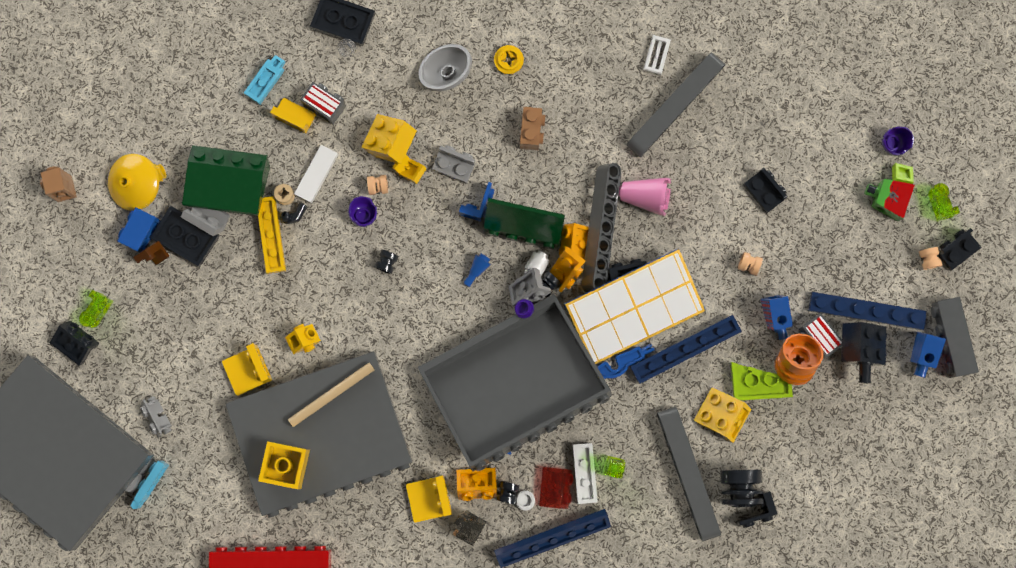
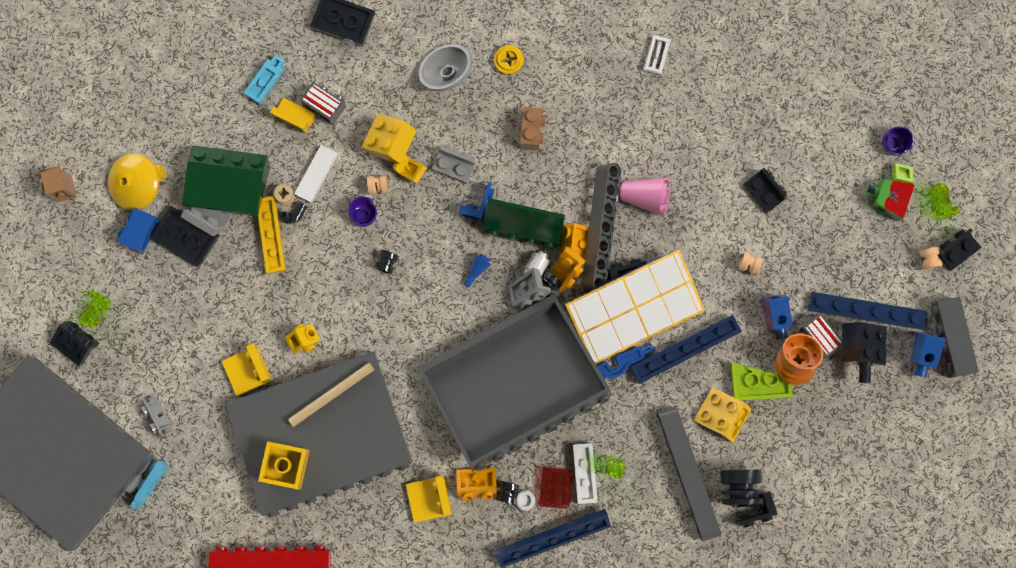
(155, 252): reddish brown bracket -> none
(468, 527): clear smoke brick -> none
(524, 308): dark purple plate -> none
(675, 104): dark grey beam -> none

